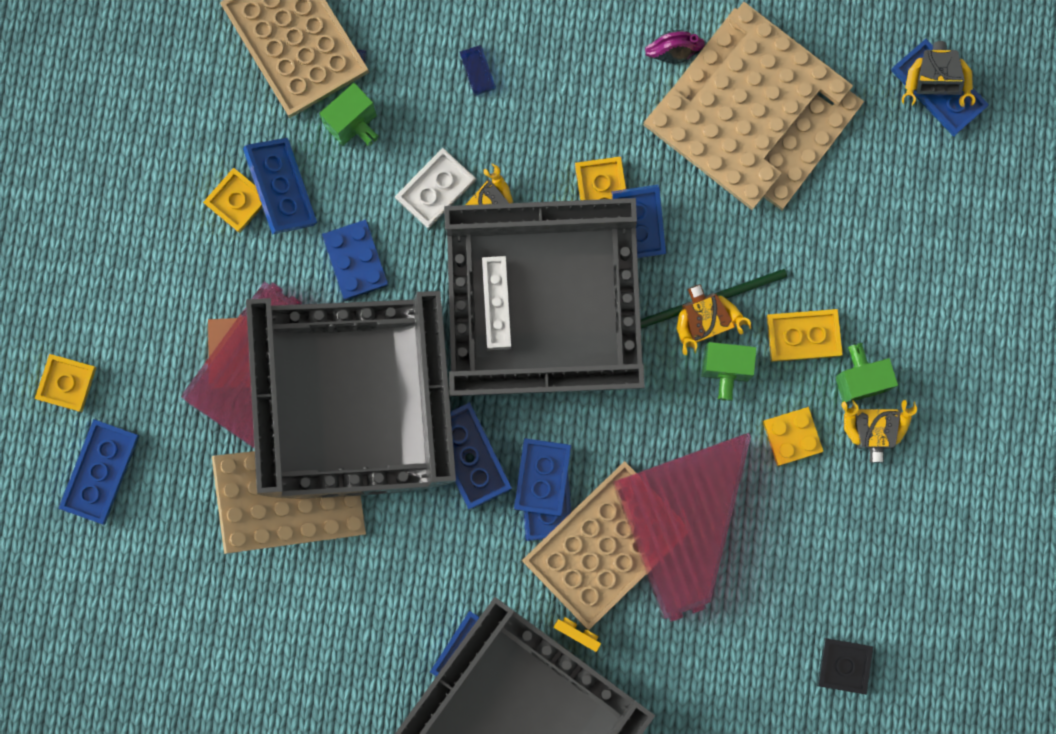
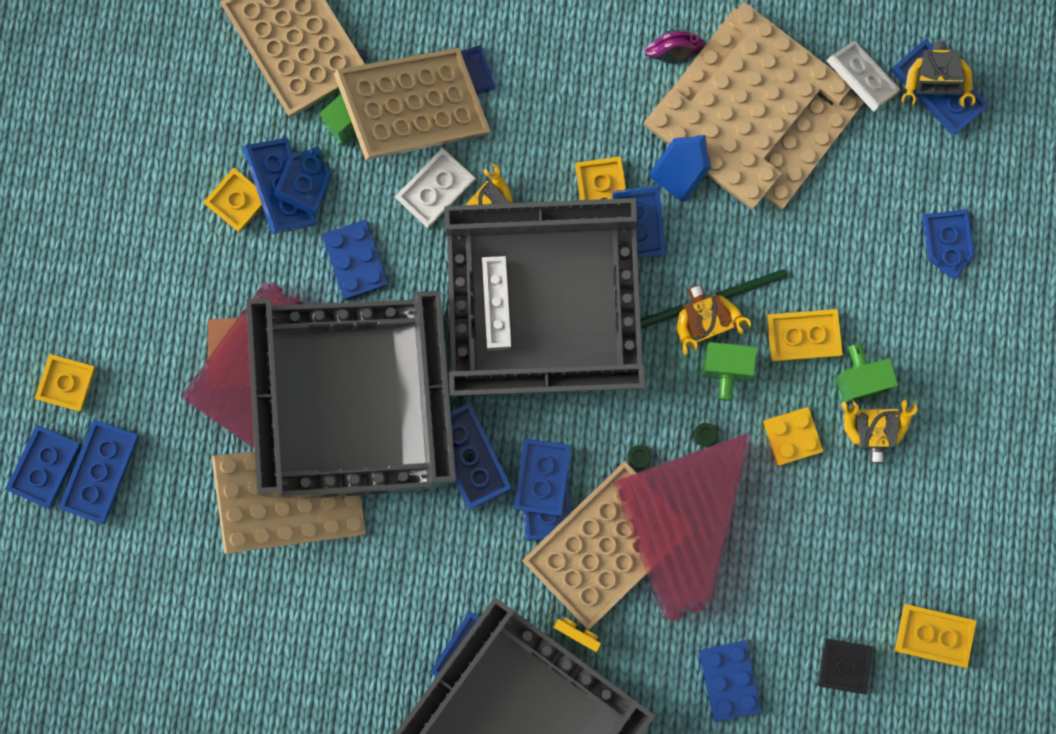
(43, 467): none -> blue plate
(304, 180): none -> blue tile
(411, 103): none -> tan plate
(639, 456): none -> dark green tile
(682, 166): none -> blue tile
(705, 434): none -> dark green tile
(729, 681): none -> blue plate
(863, 75): none -> white tile
(935, 636): none -> yellow plate
(949, 240): none -> blue tile

